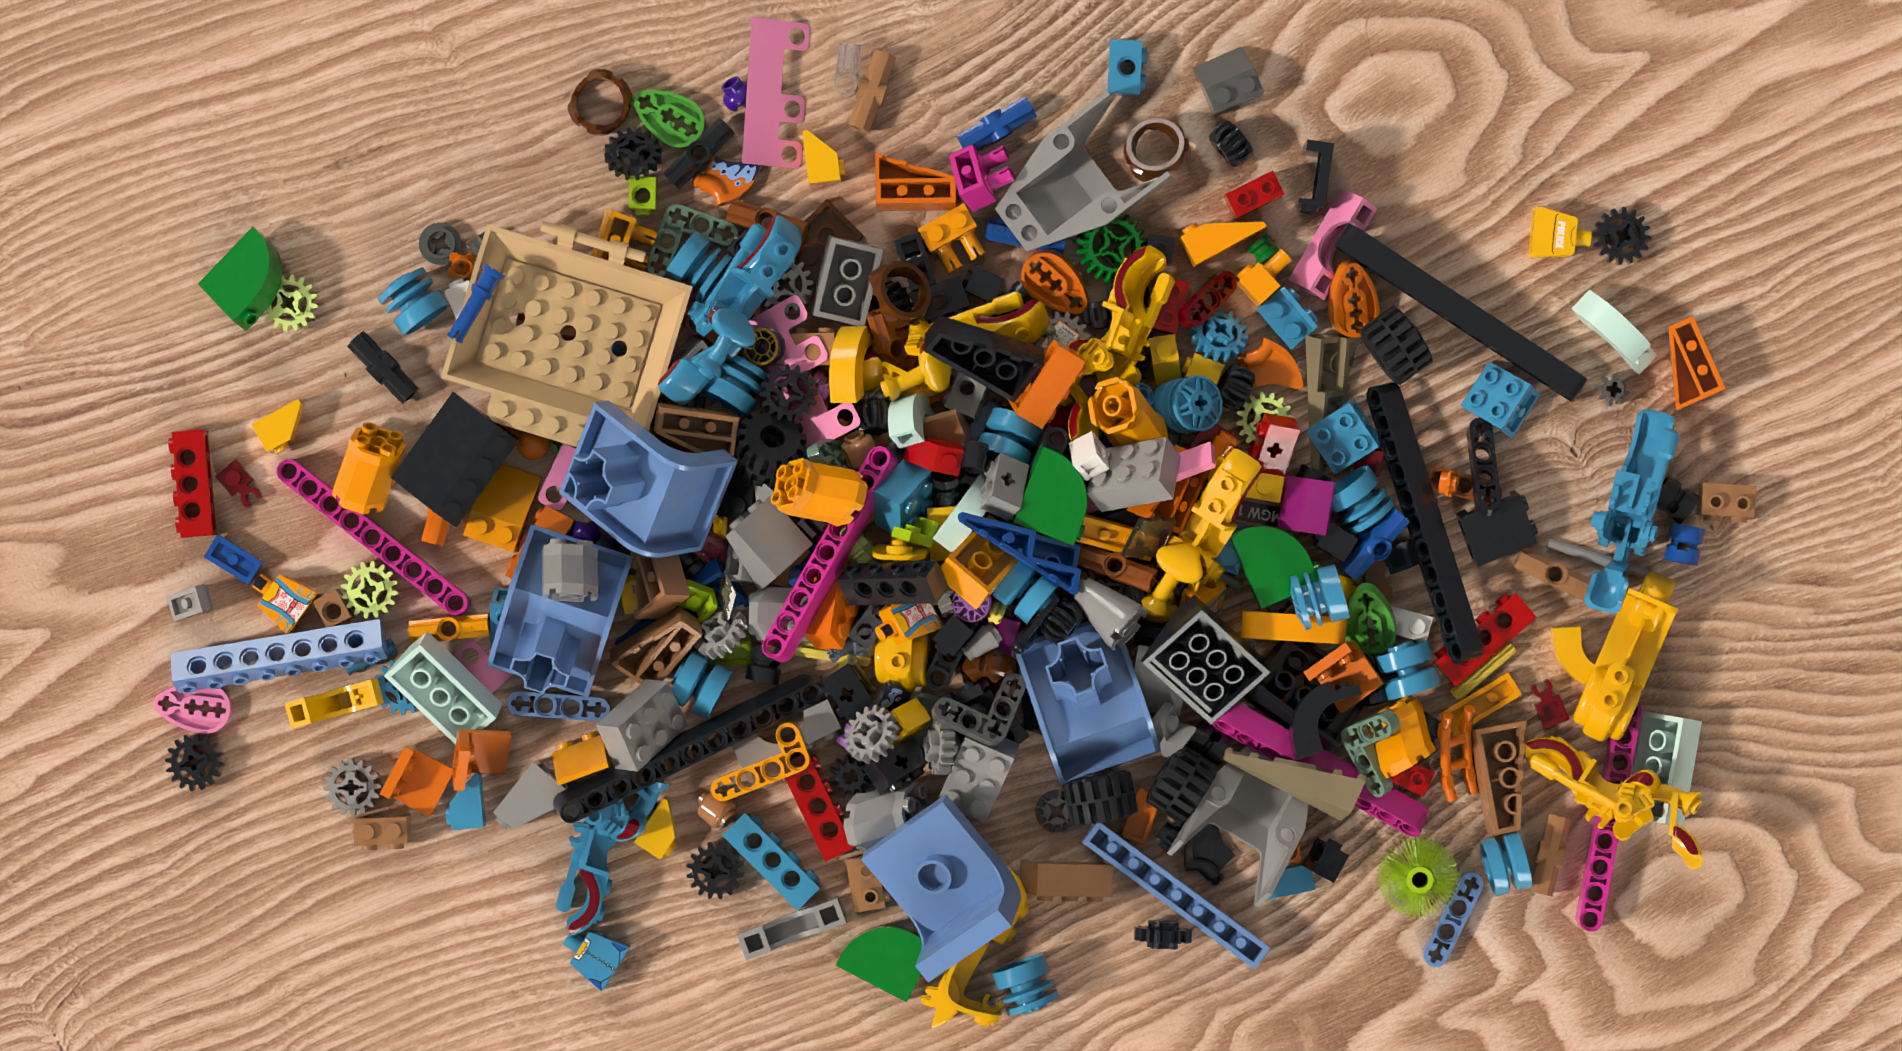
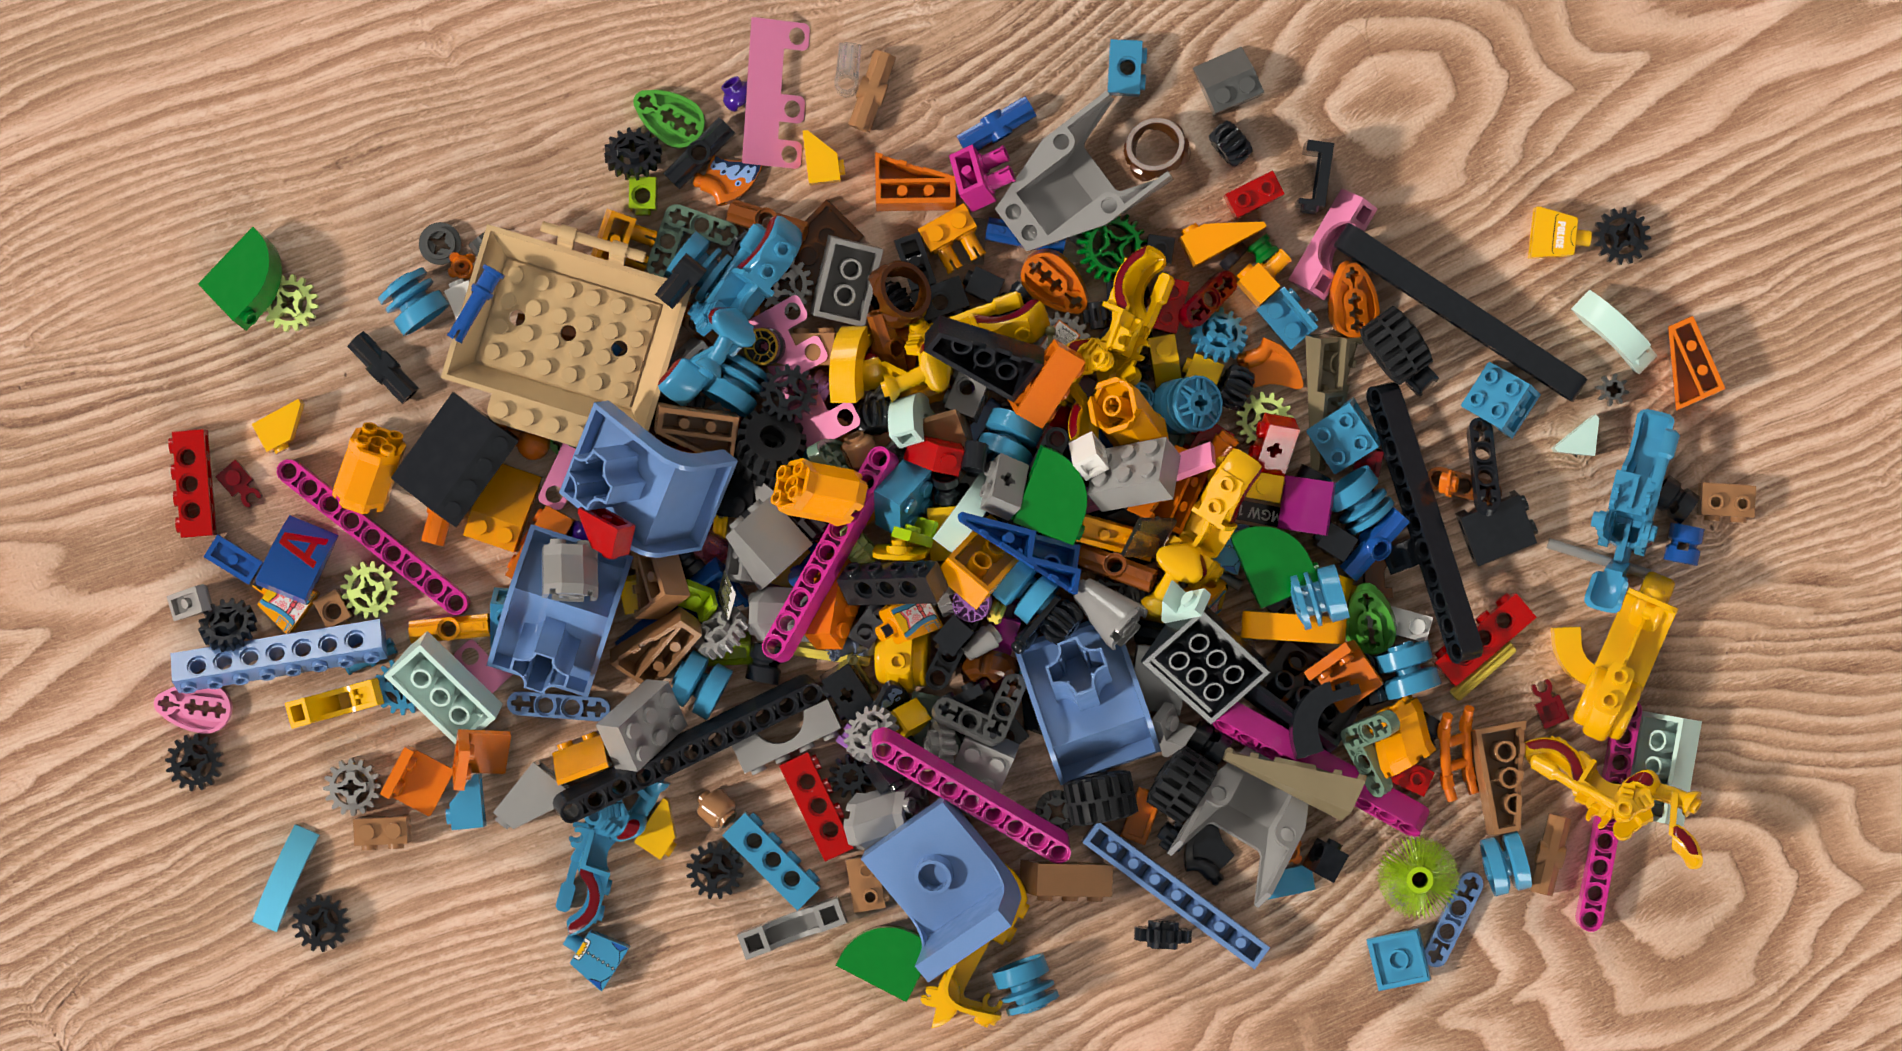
(227, 625): none -> black gear
(285, 877): none -> medium azure slope
(296, 559): none -> blue slope
(332, 926): none -> black gear
(595, 129): reddish brown piece -> none
(607, 532): none -> red slope
(683, 277): none -> black piece
(759, 768): light orange beam -> none
(966, 785): none -> dark pink beam
(1183, 605): none -> light aqua slope
(1234, 256): none -> black tile
(1398, 959): none -> dark azure plate
(1421, 380): none -> black bush
(1485, 700): light orange plate -> none
(1538, 567): medium nougat piece -> none
(1581, 440): none -> light aqua slope

